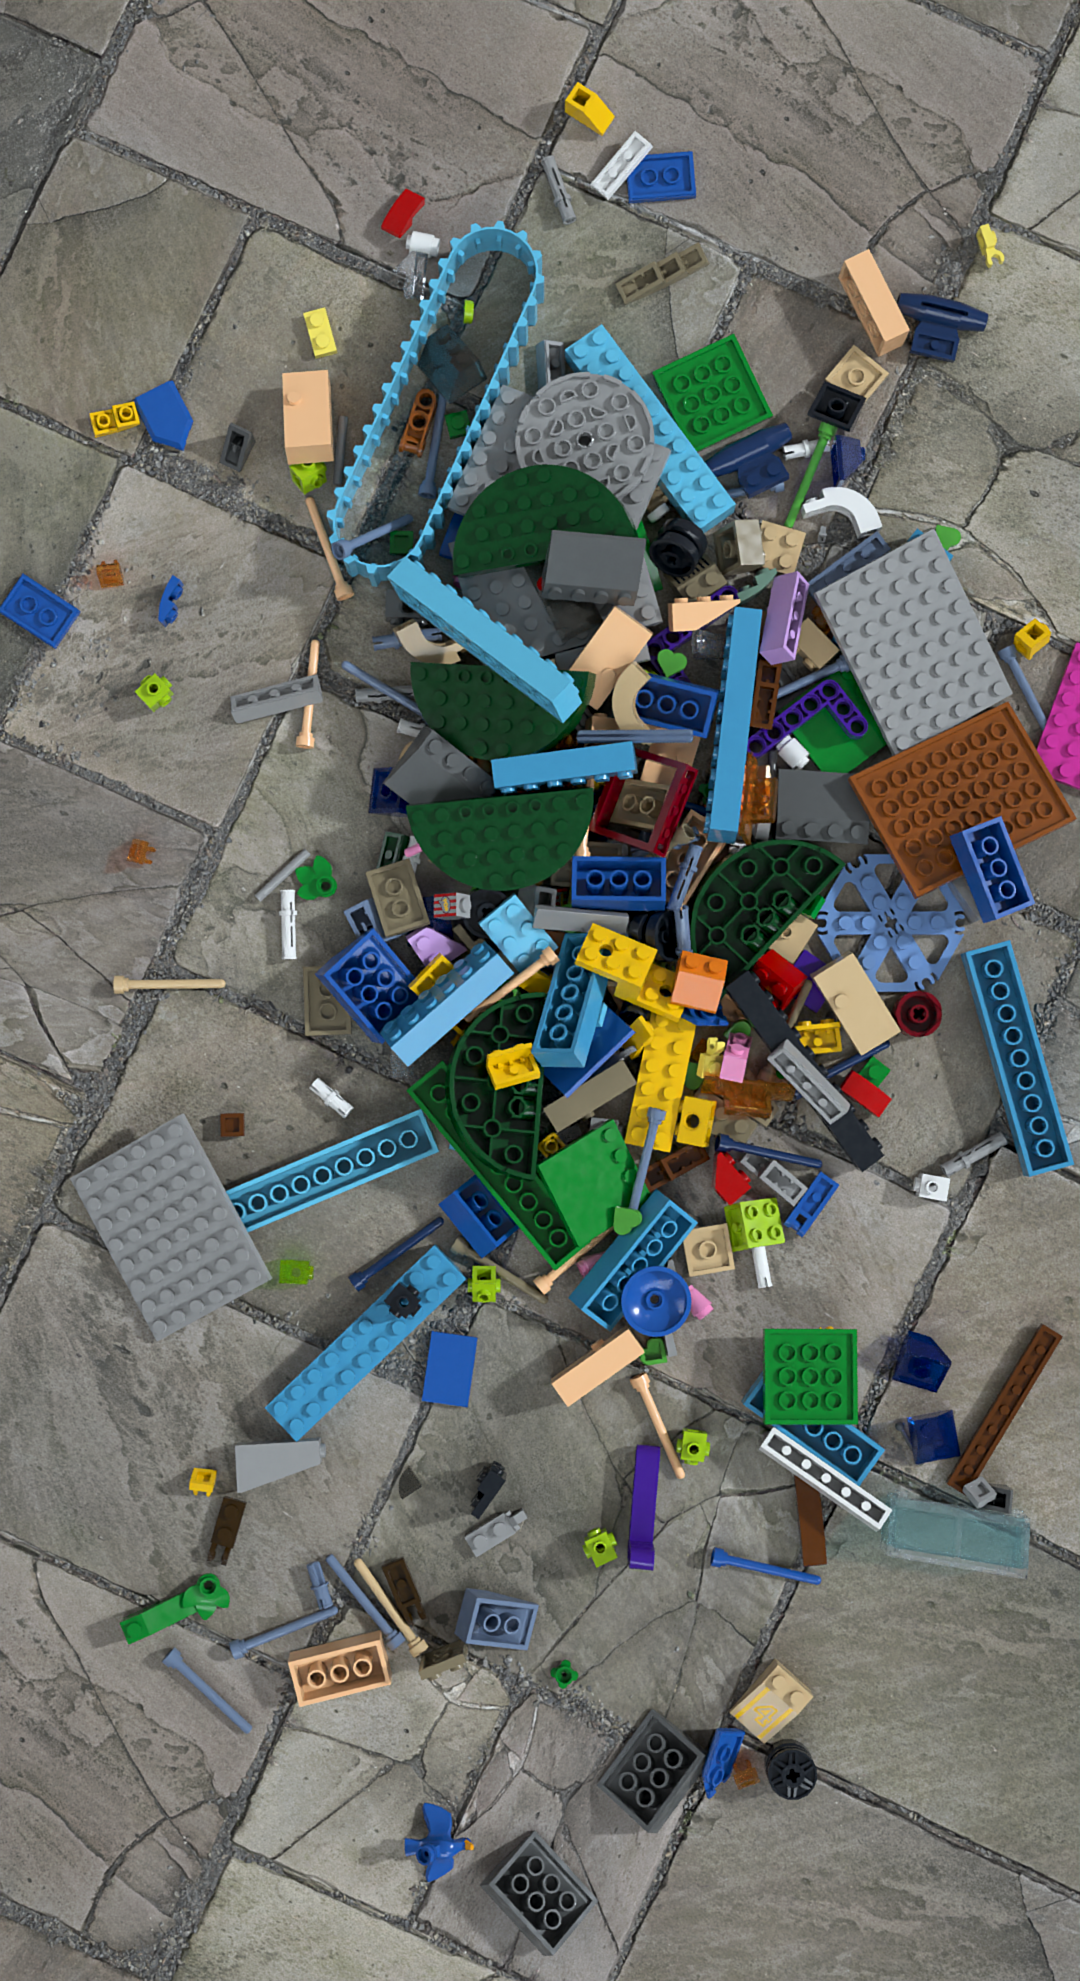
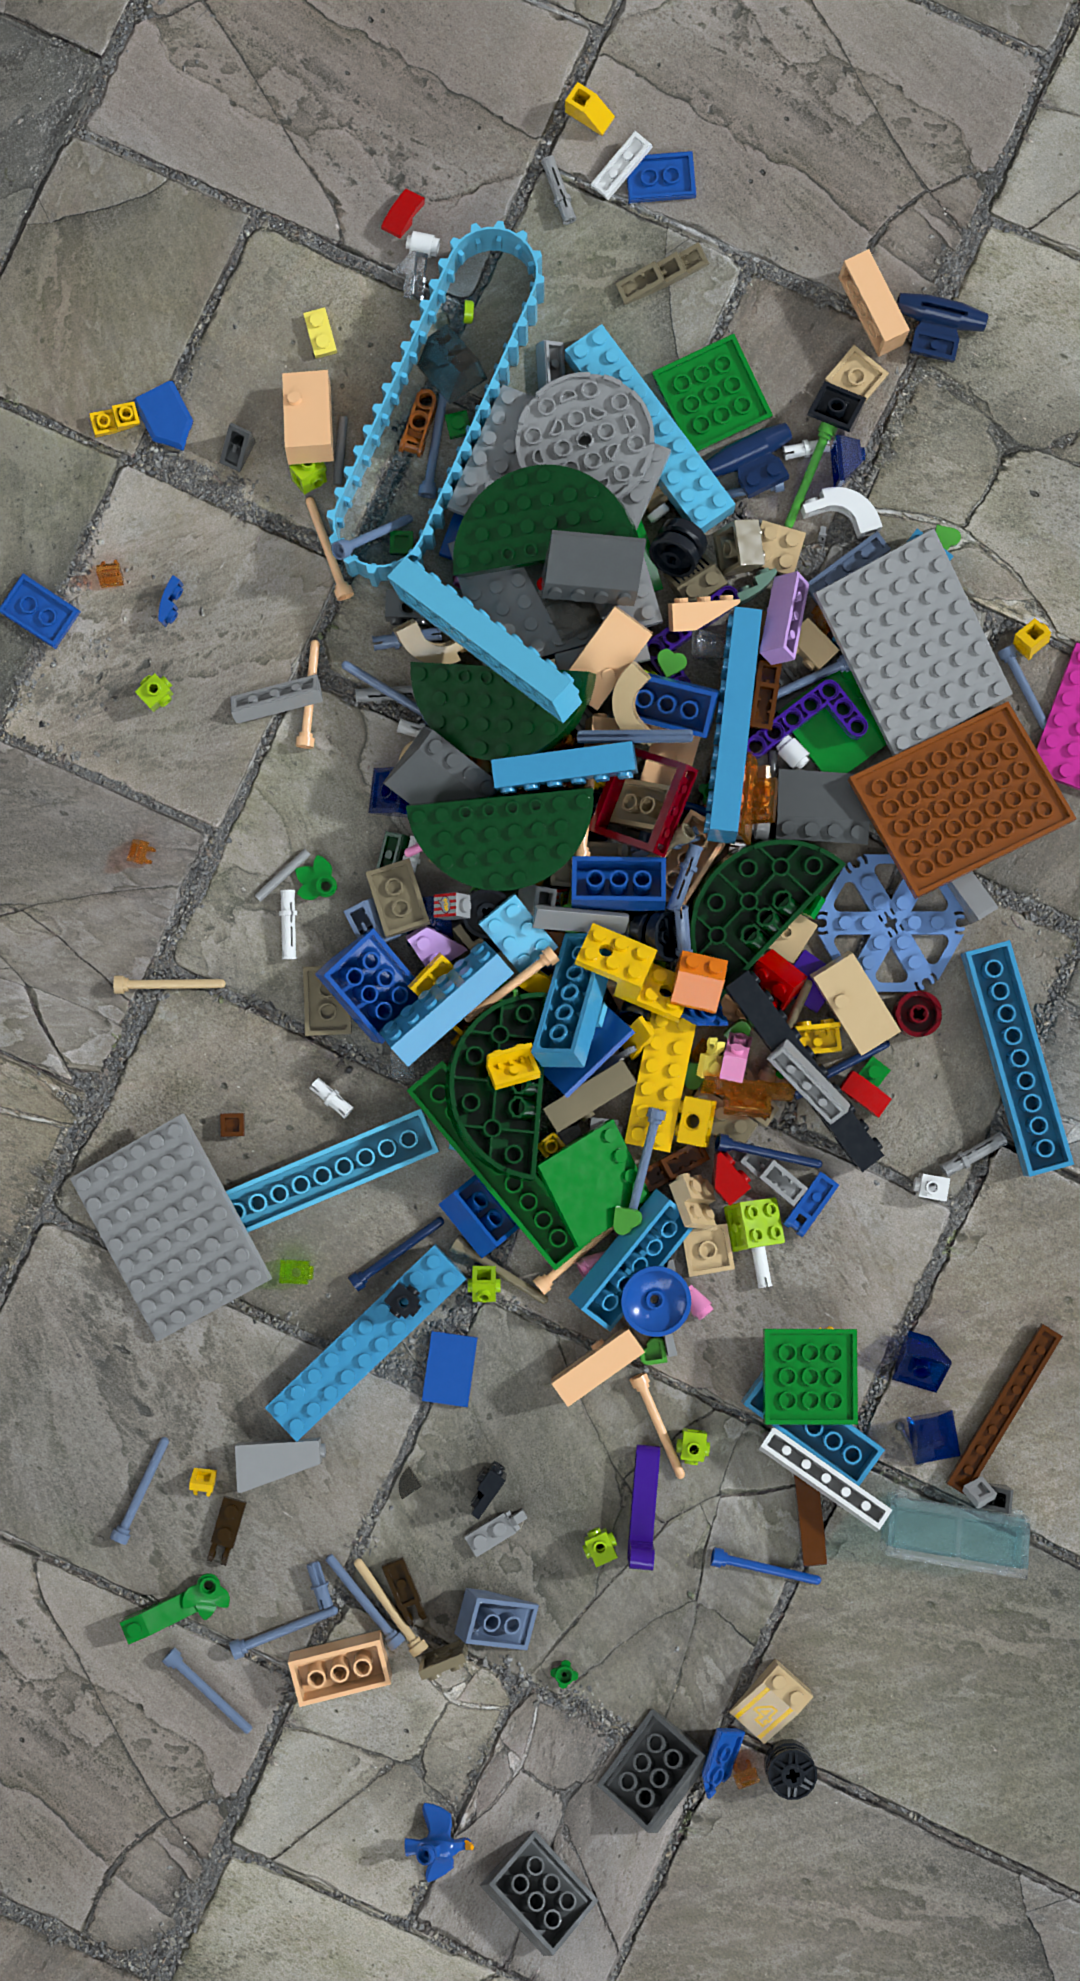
(121, 1533): none -> sand blue piece
(693, 1200): none -> tan plate
(987, 242): light yellow plate -> none
(992, 870): blue brick -> none

